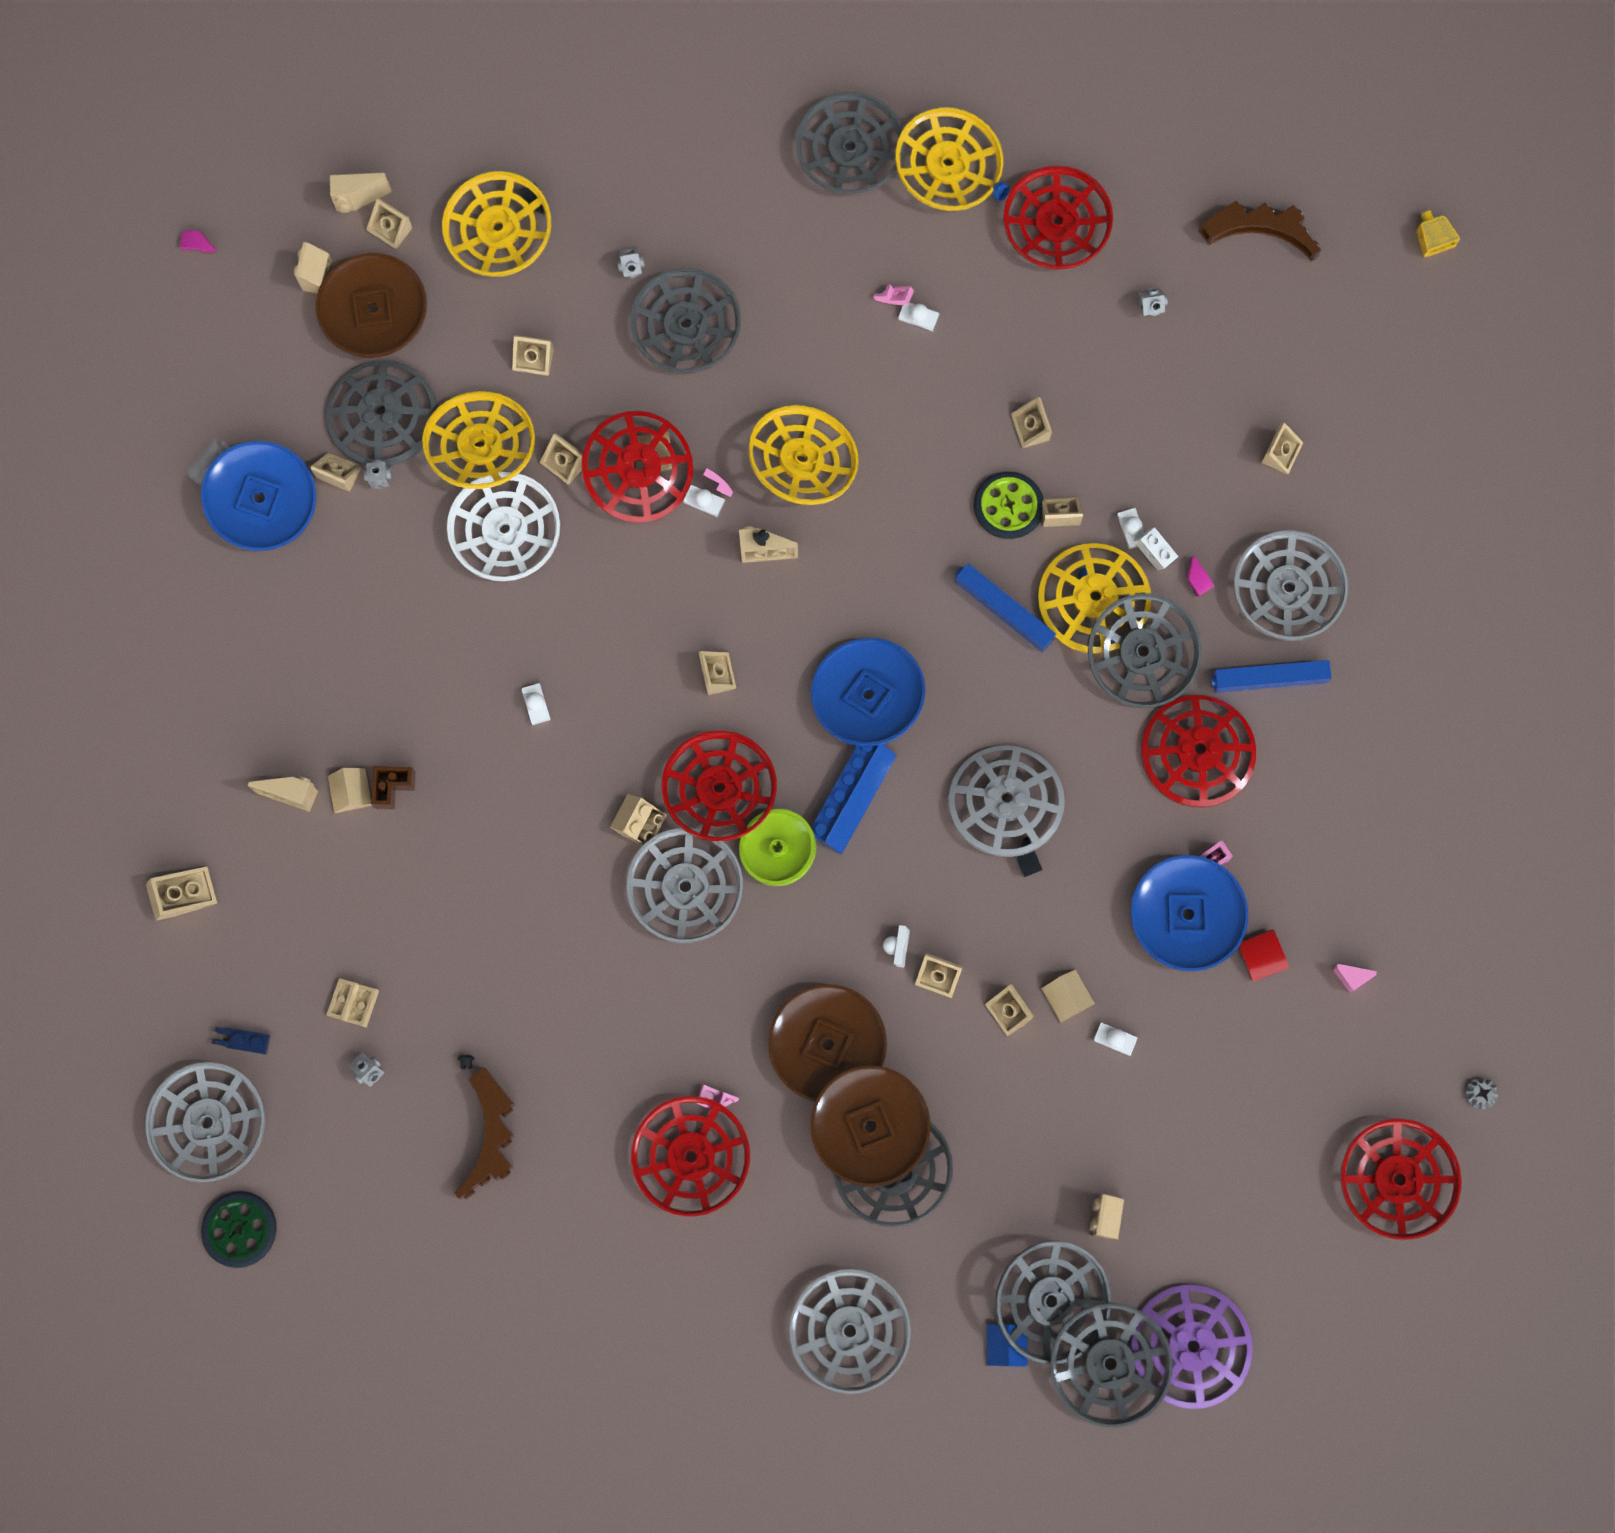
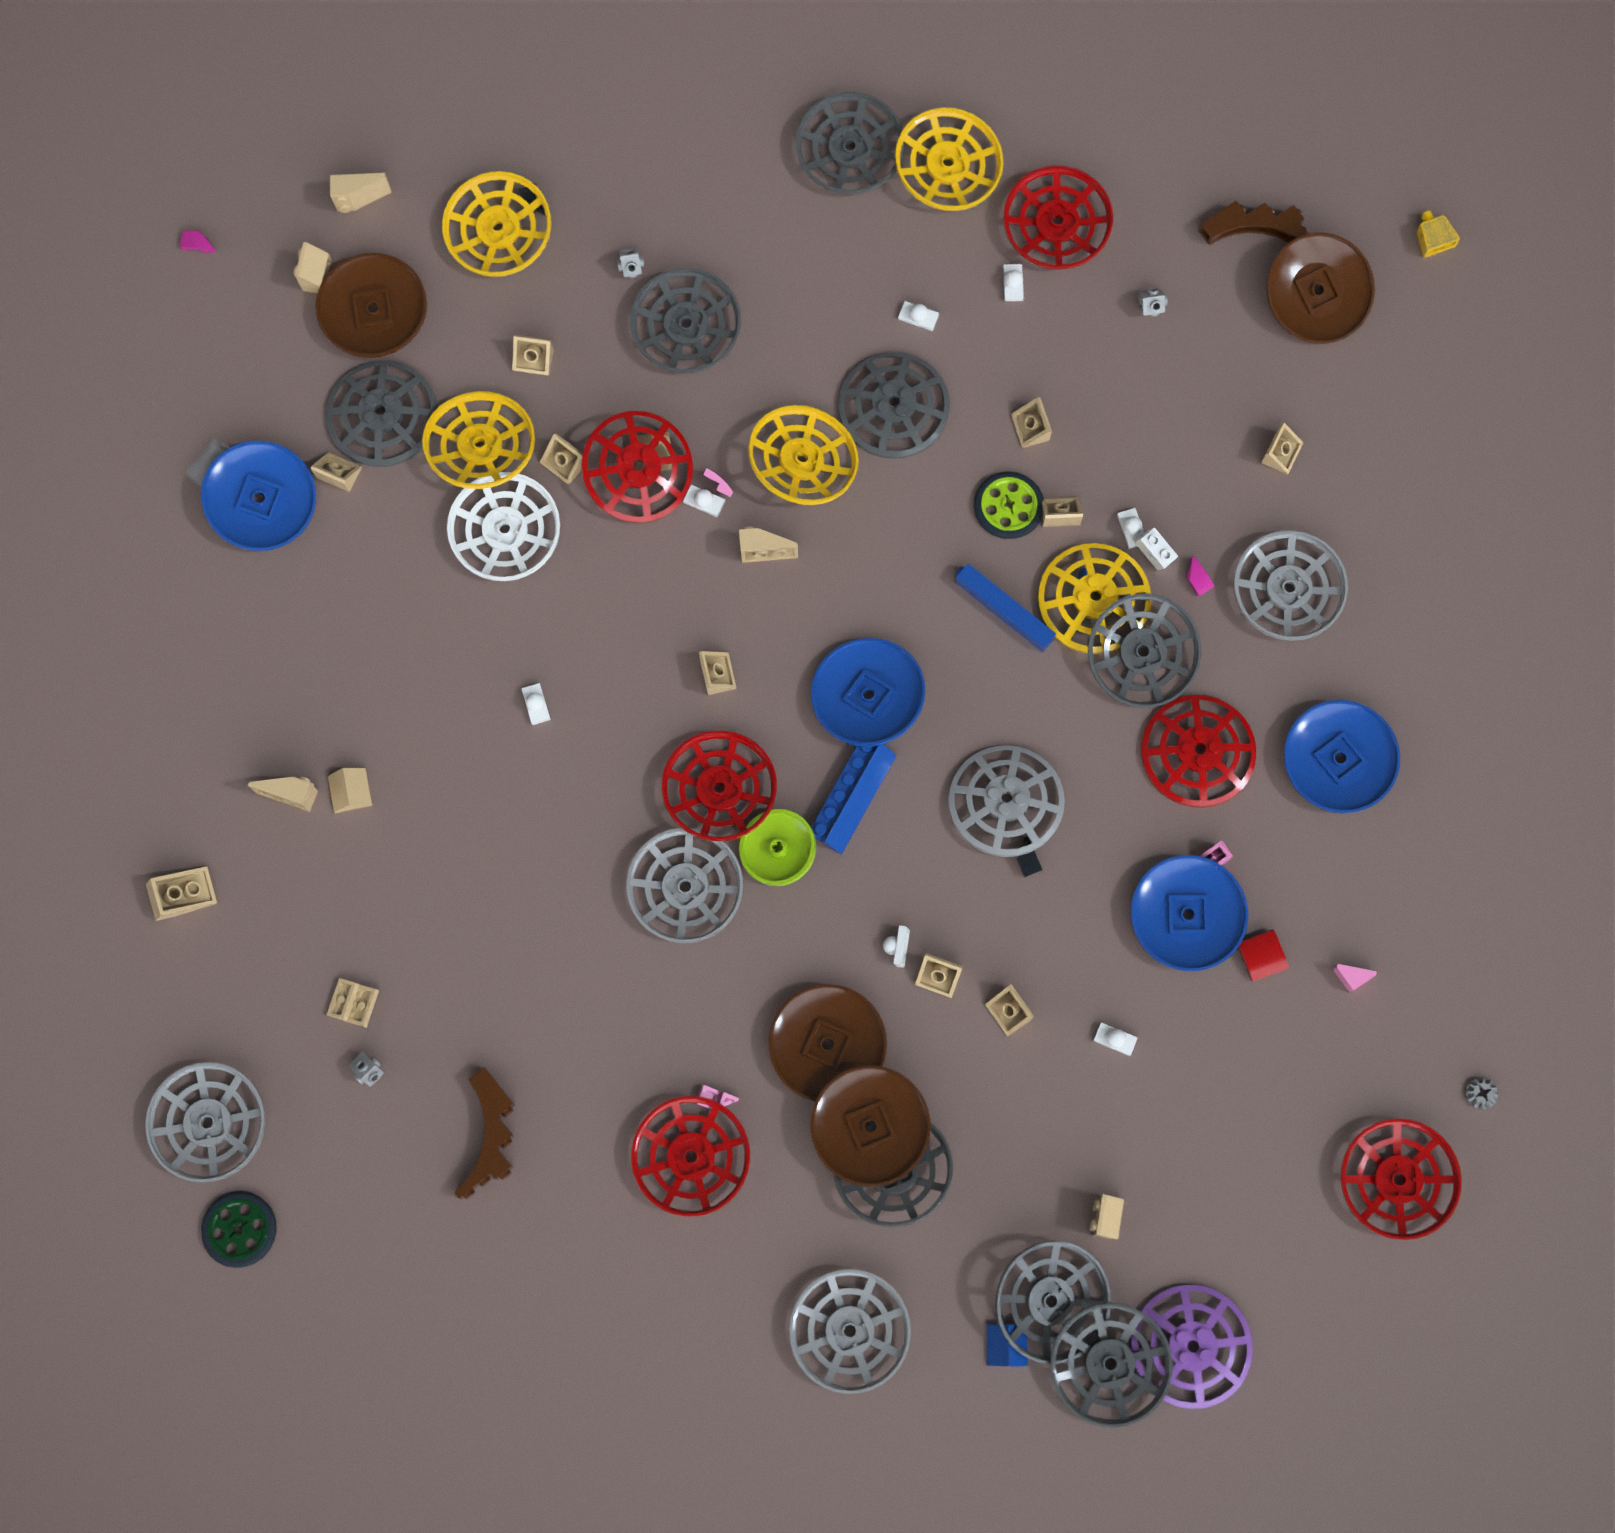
(244, 1040): dark blue hinge -> none
(377, 474): light grey brick -> none
(387, 781): reddish brown brick -> none
(388, 223): tan slope -> none
(465, 1061): black piece -> none
(638, 820): tan slope -> none
(761, 537): black piece -> none
(894, 414): none -> dark grey dish
(895, 295): bright pink slope -> none
(1000, 191): blue tile -> none
(1013, 282): none -> white tile
(1067, 995): tan slope -> none
(1271, 676): blue brick -> none
(1344, 282): none -> reddish brown dish
(1362, 739): none -> blue dish

